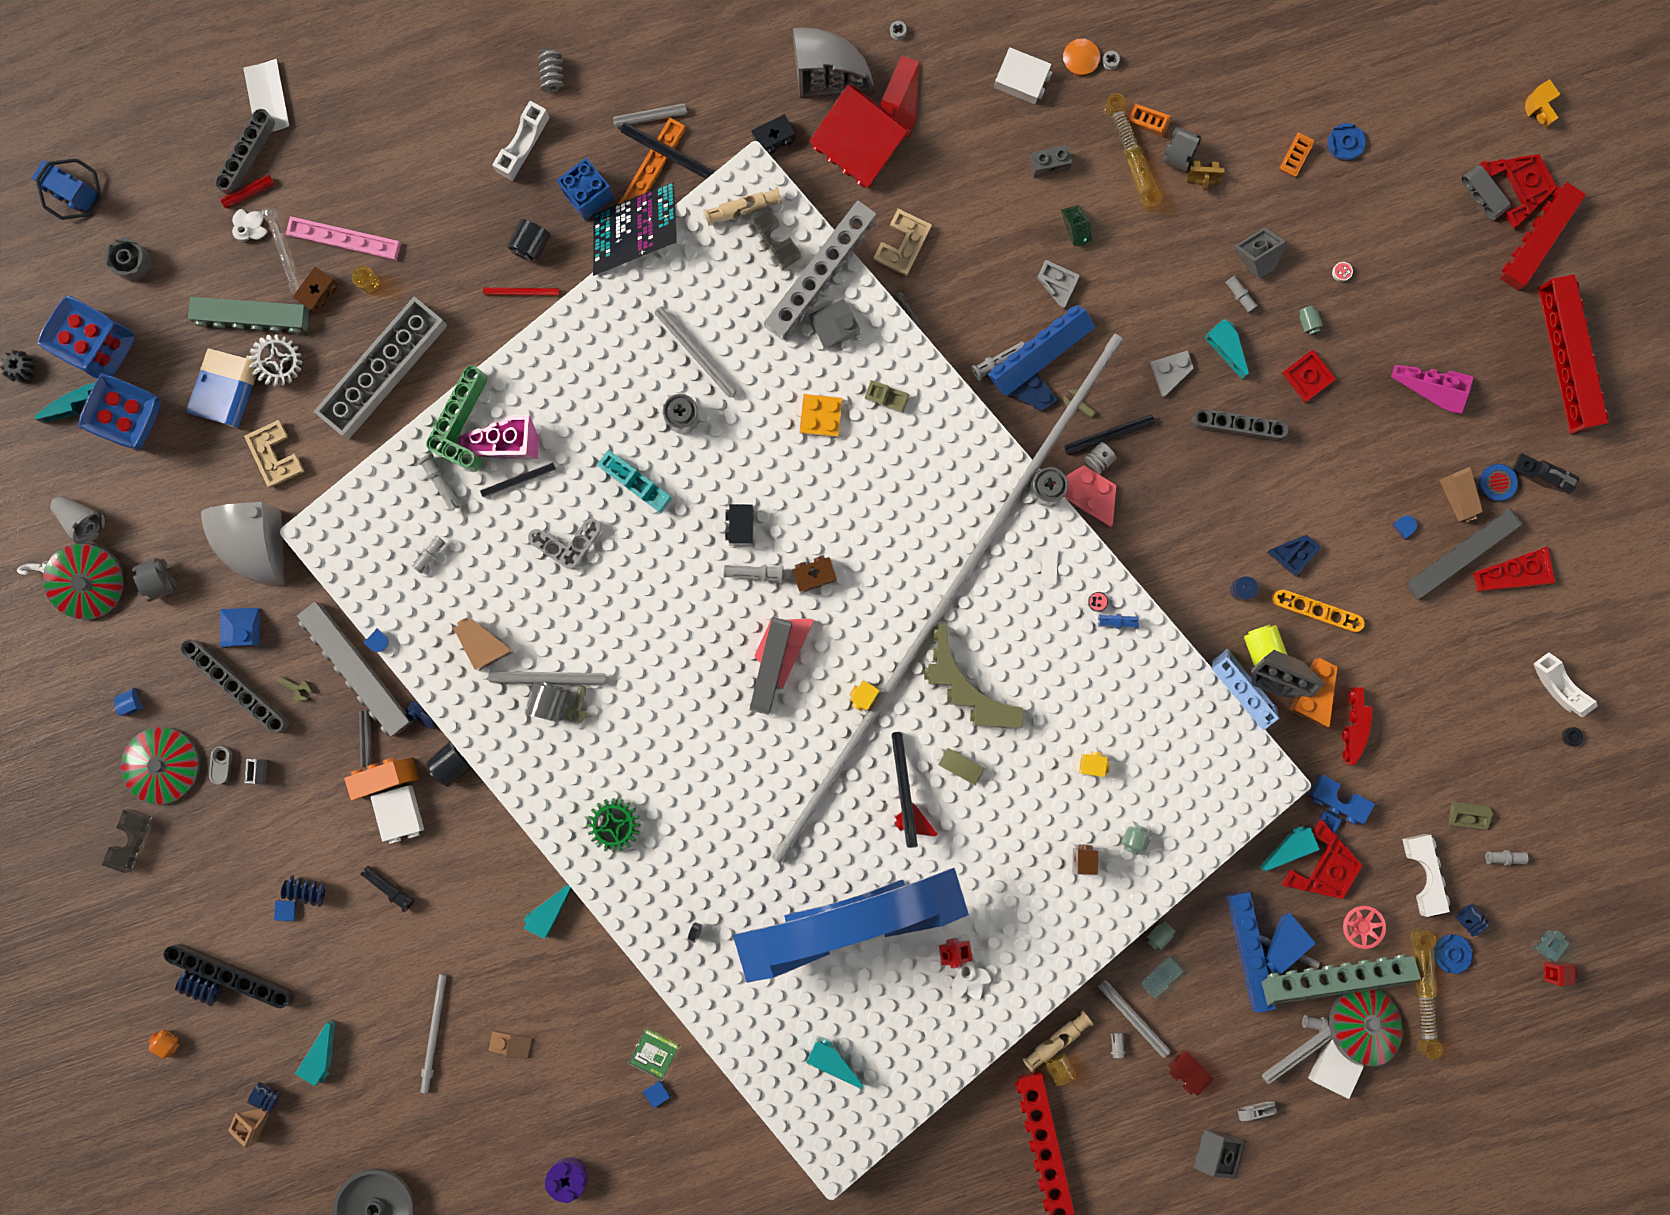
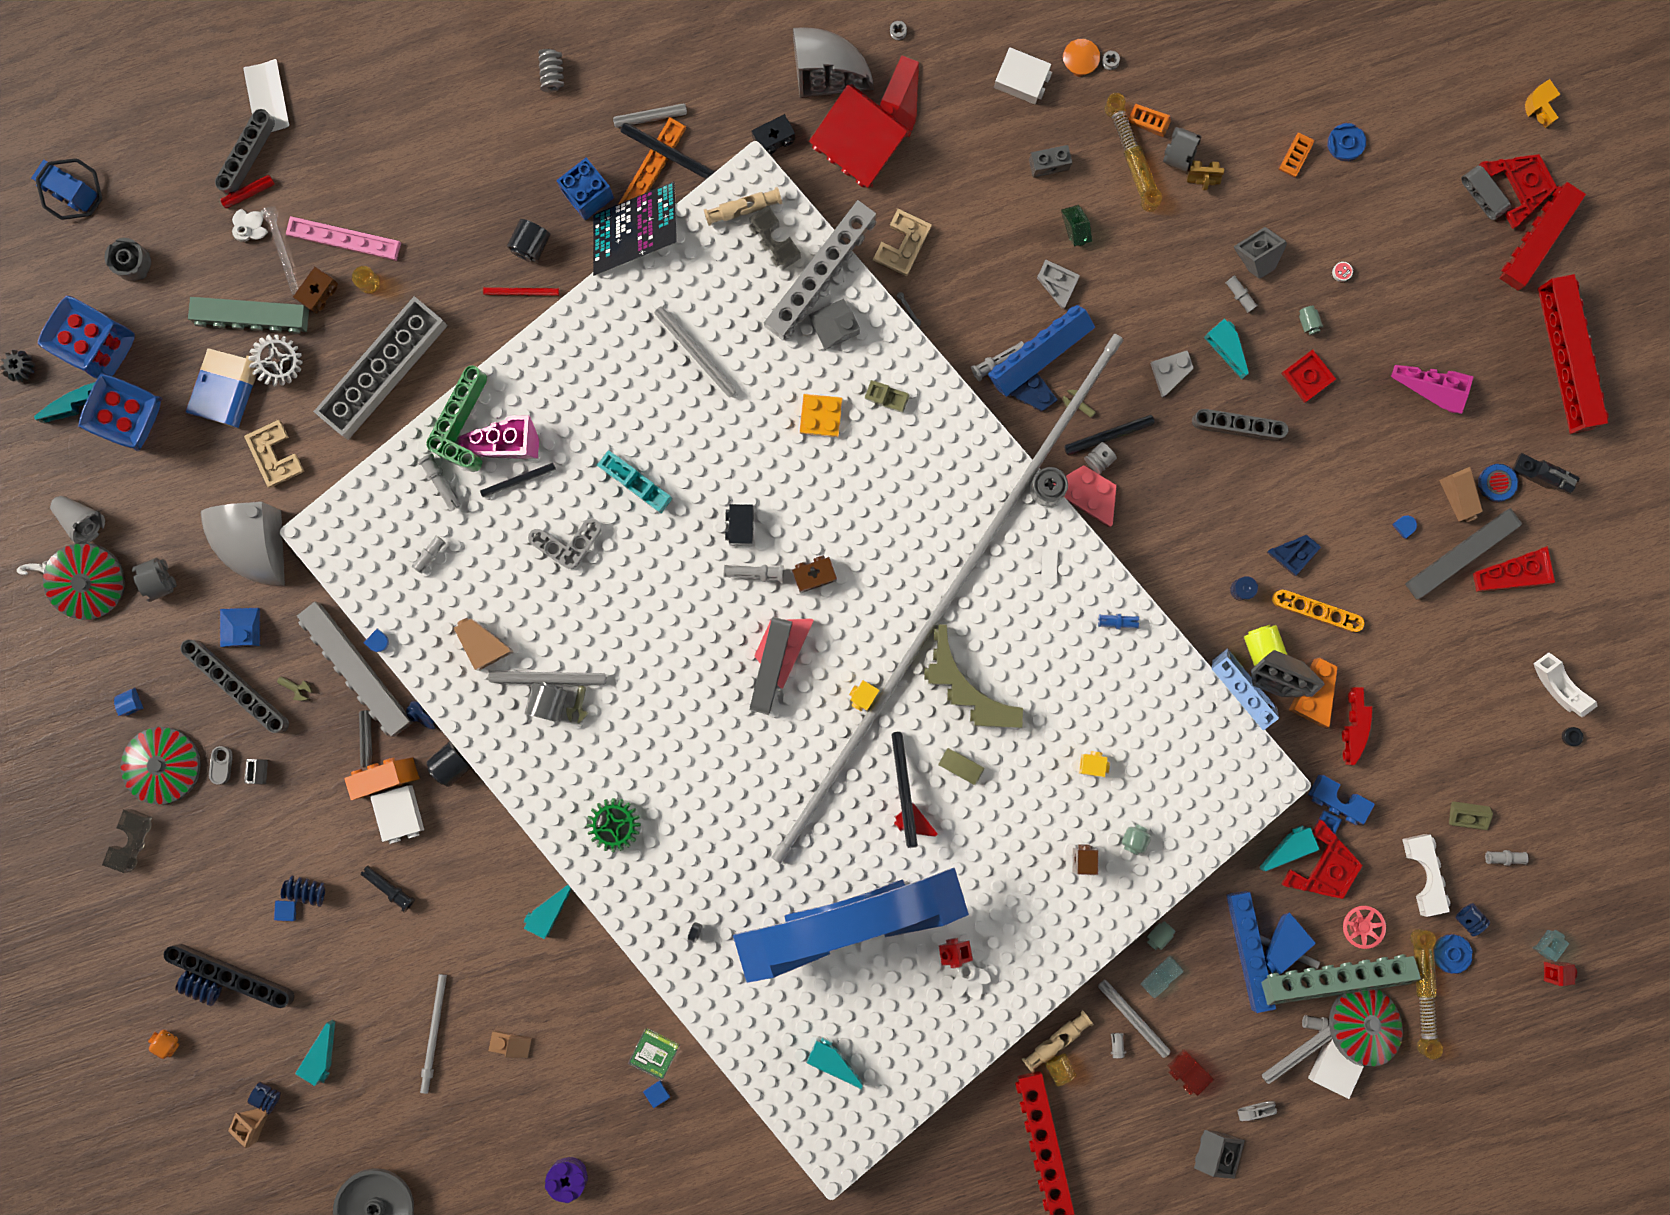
(530, 127): white arch -> none
(688, 420): dark grey piece -> none
(1097, 601): tile -> none

